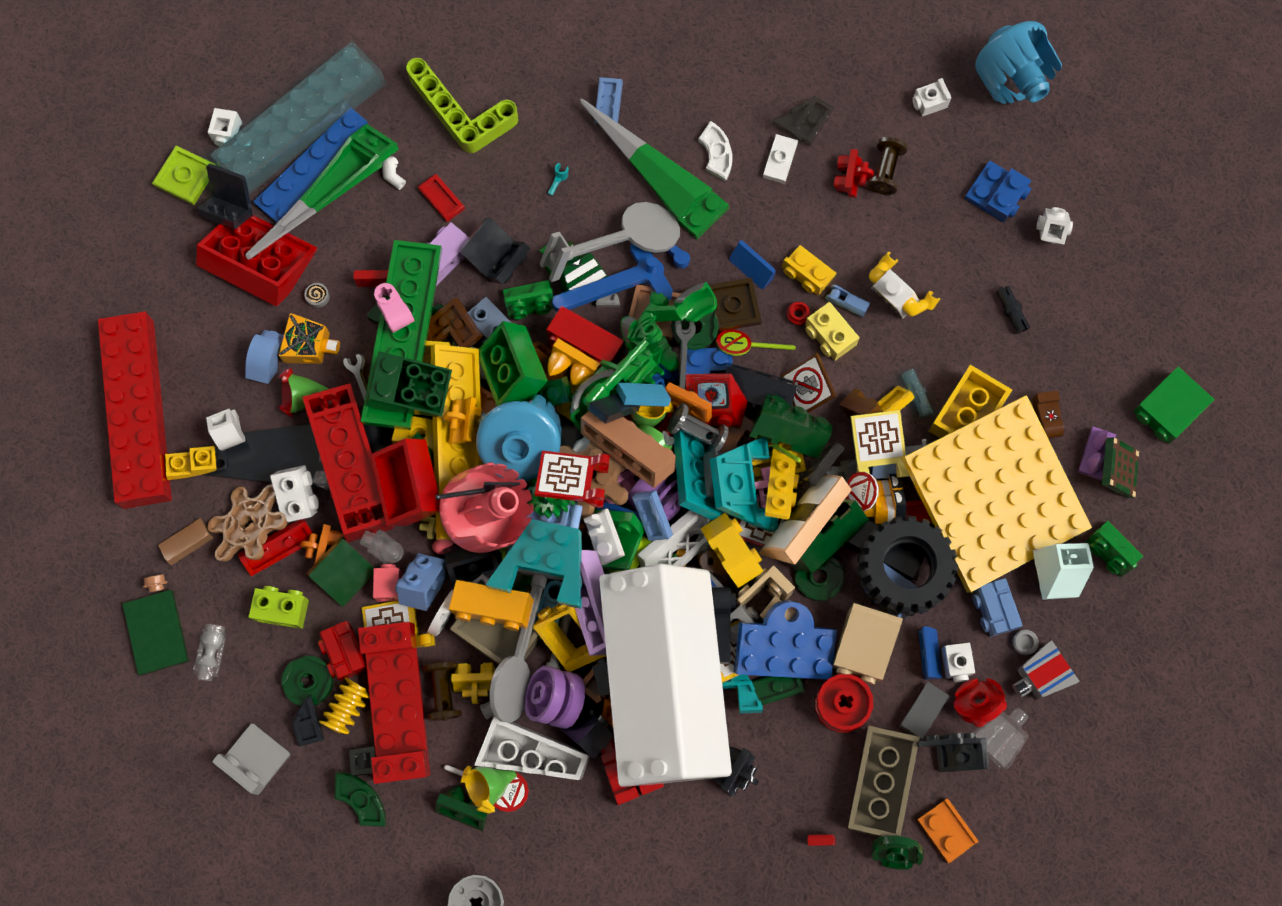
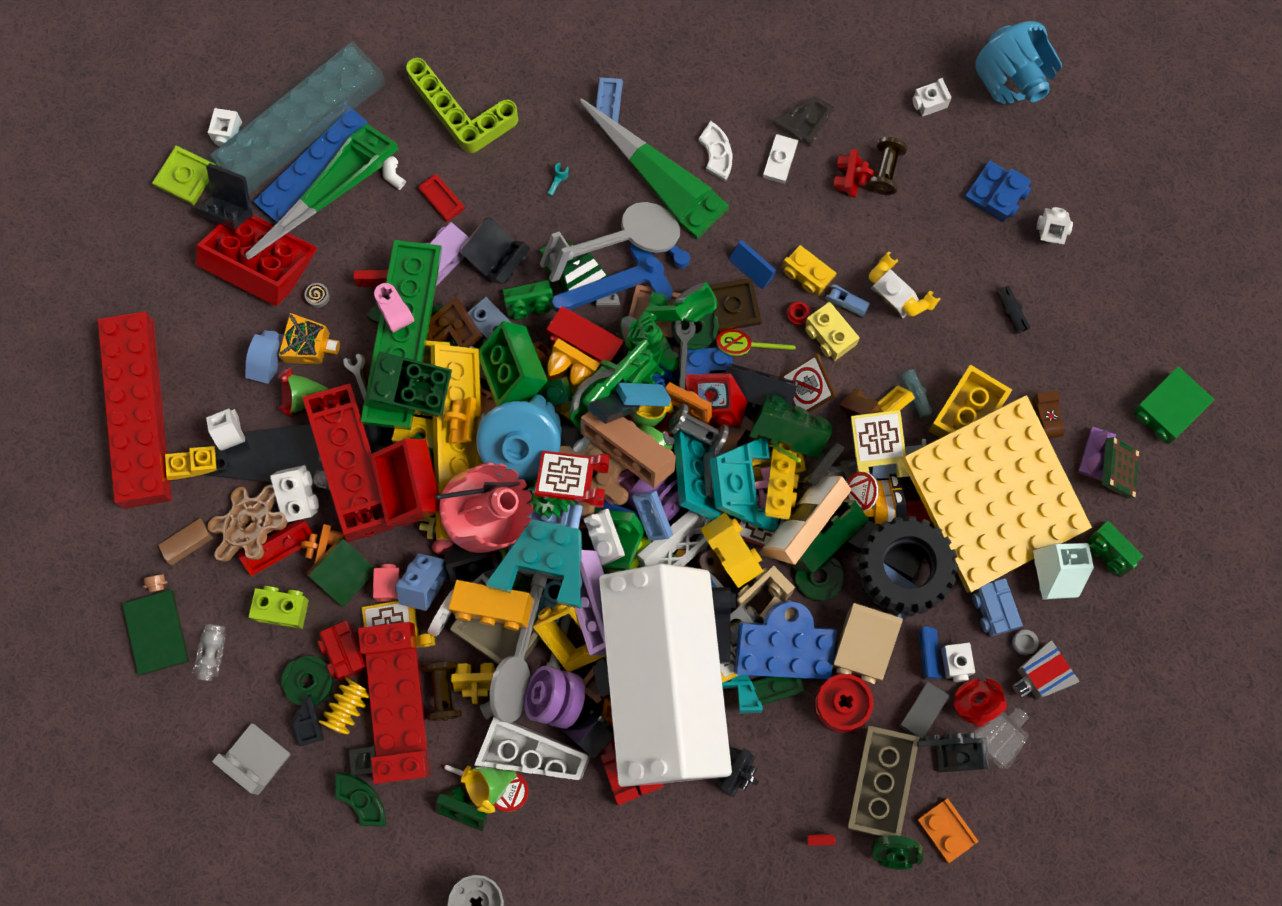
(382, 547): clear hips -> none

